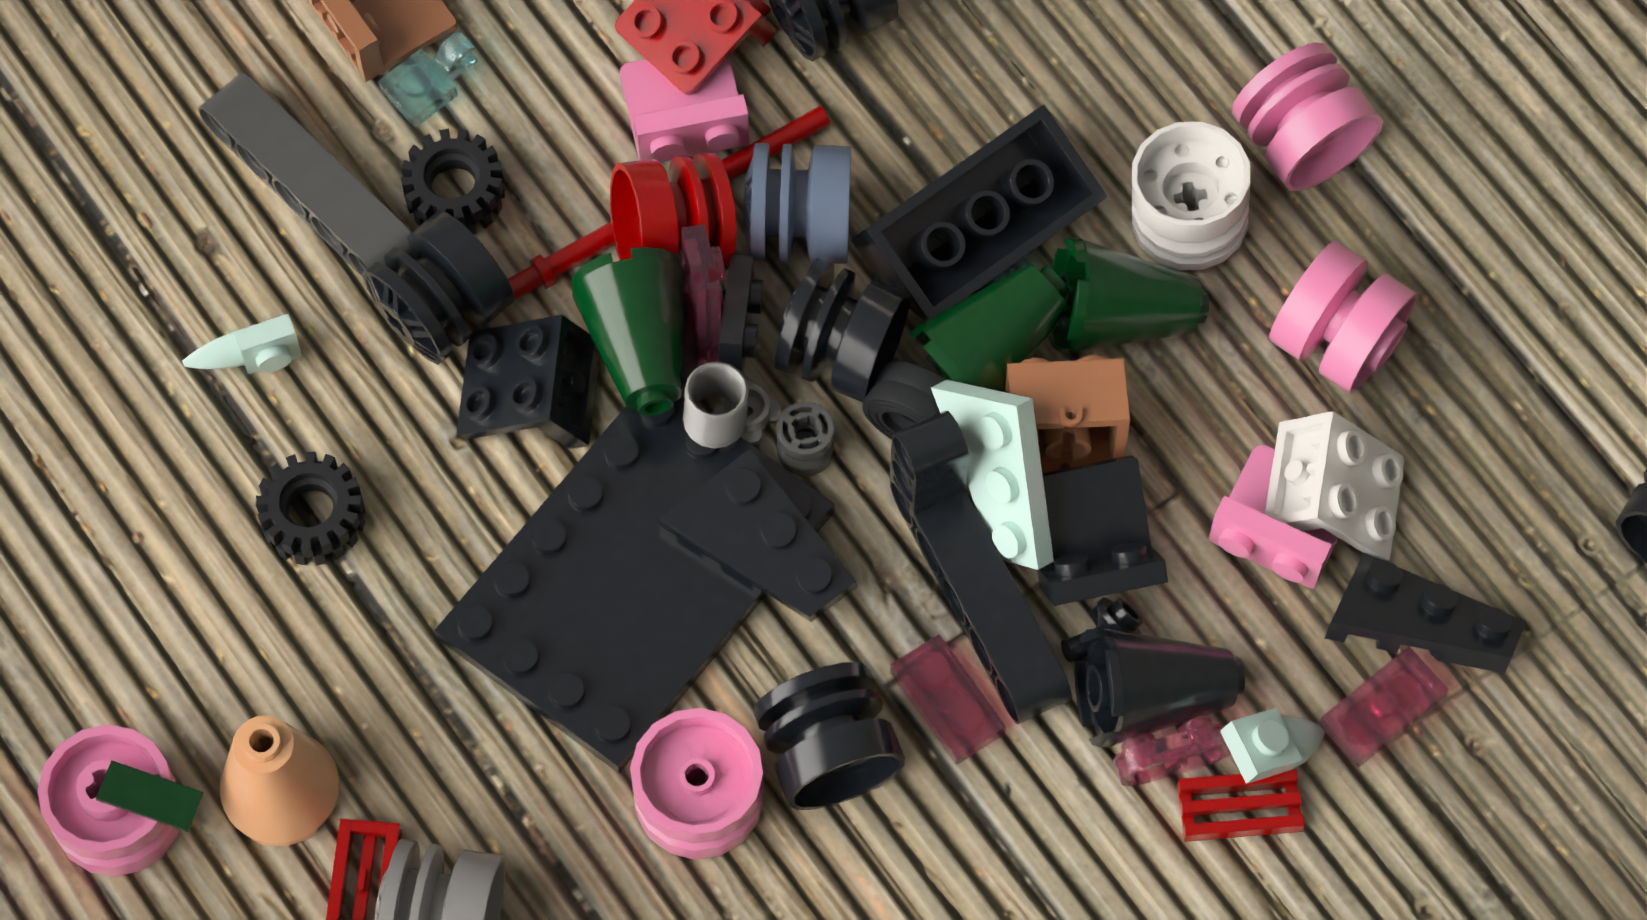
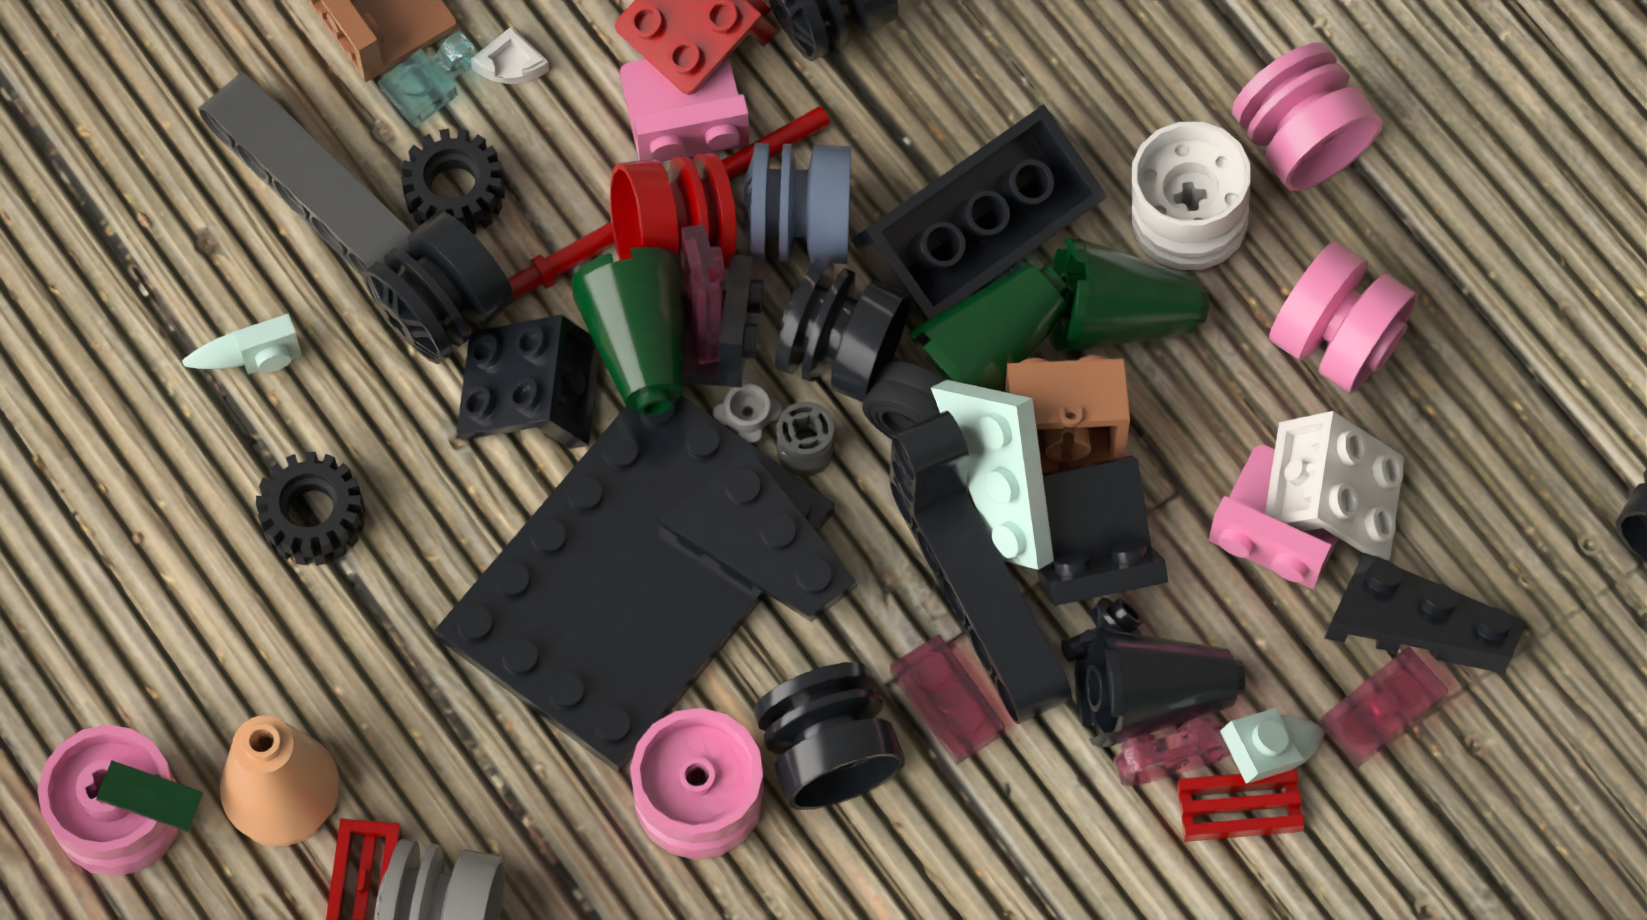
(510, 60): none -> white tile
(721, 381): light grey piece -> none

